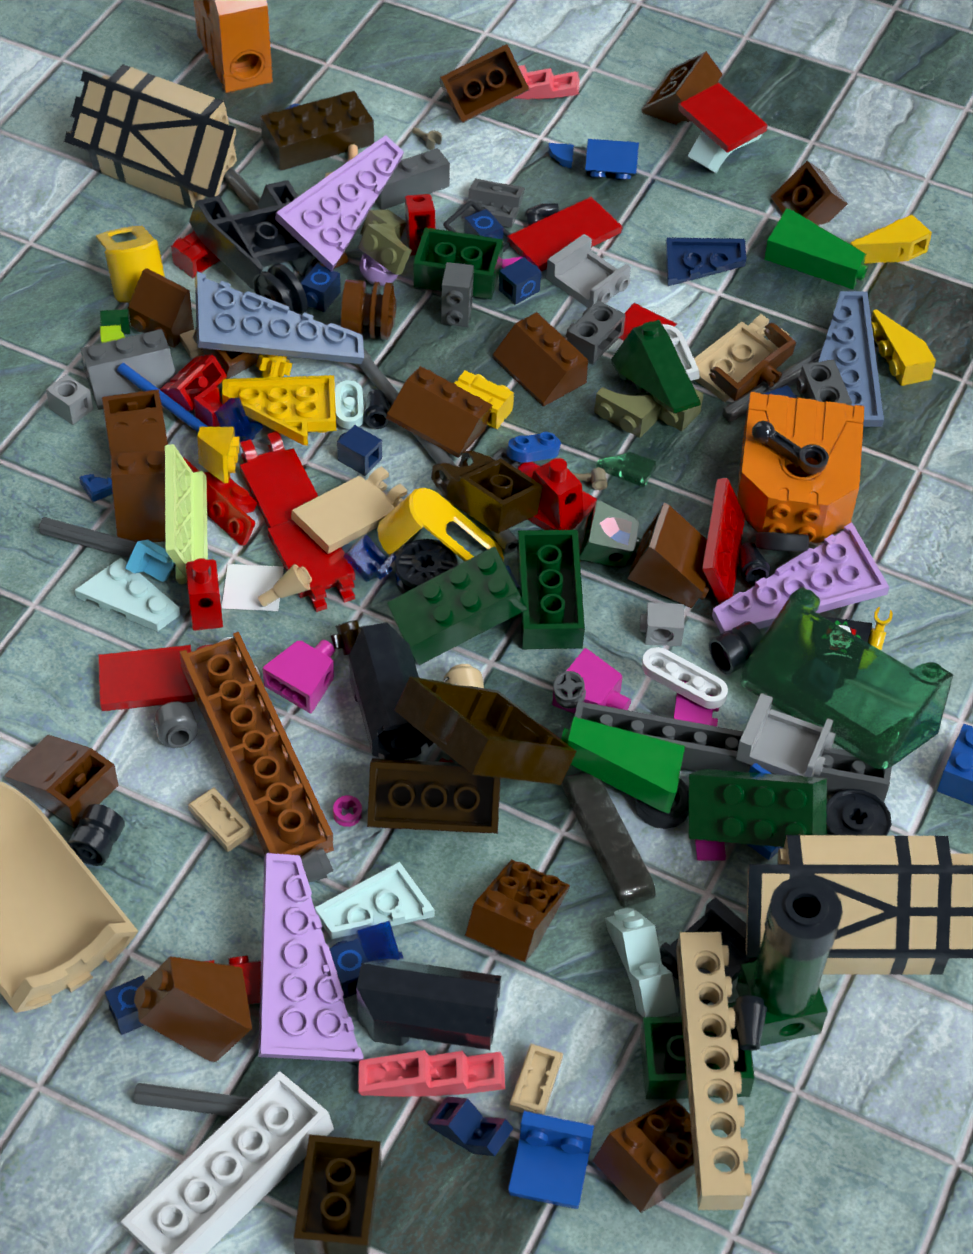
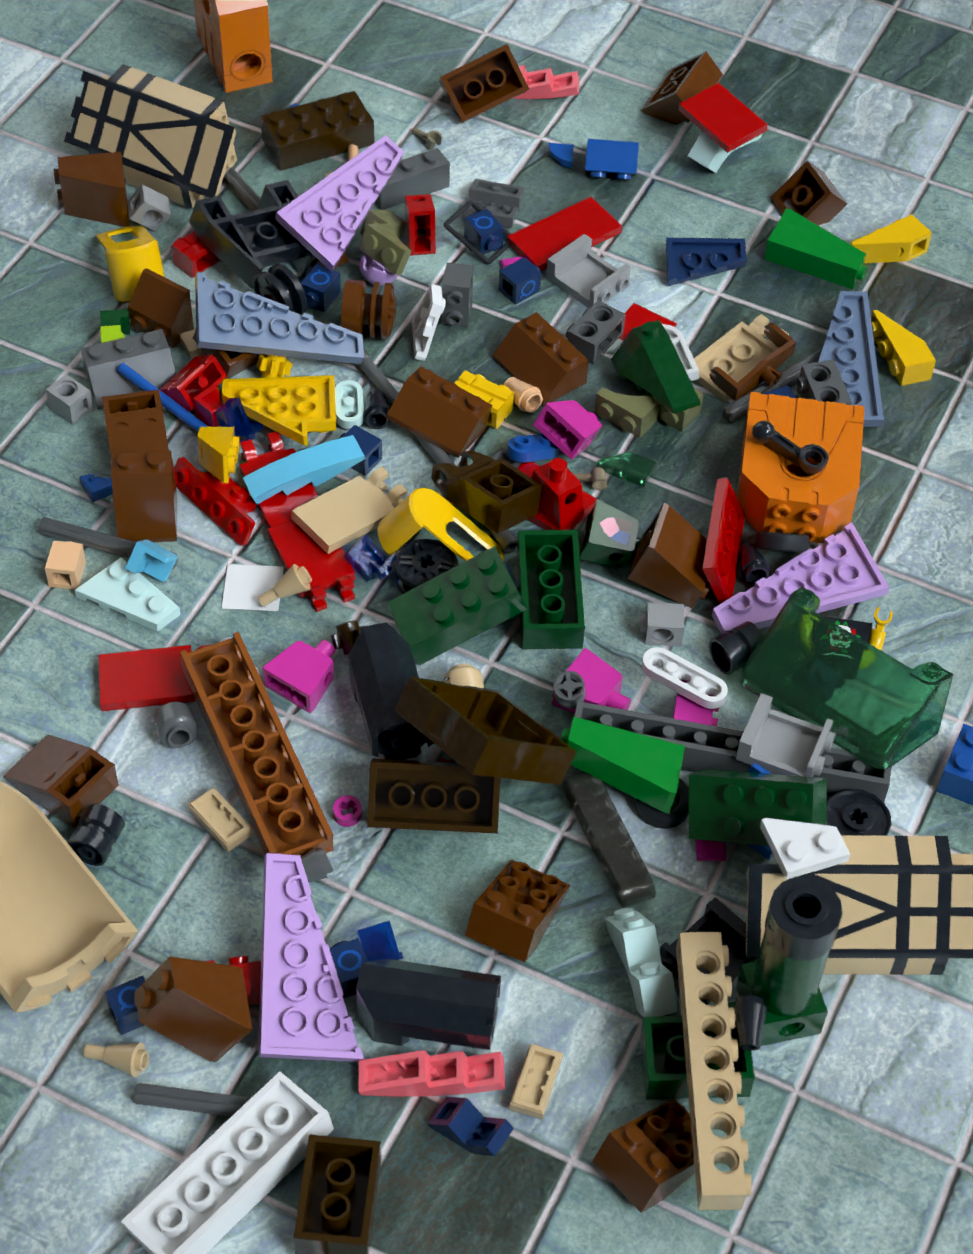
(65, 565): none -> light nougat brick
(93, 187): none -> reddish brown slope
(127, 1058): none -> tan cone
(149, 208): none -> light grey brick
(184, 512): yellowish green fence -> none
(204, 583): red torso -> none
(305, 466): none -> medium azure slope
(380, 898): light aqua wing -> none
(426, 320): none -> white wing
(445, 246): dark green brick -> none
(525, 395): none -> light nougat cone
(541, 210): black arm -> none
(551, 1160): blue bracket -> none
(568, 426): none -> dark pink torso
(804, 846): none -> white wing

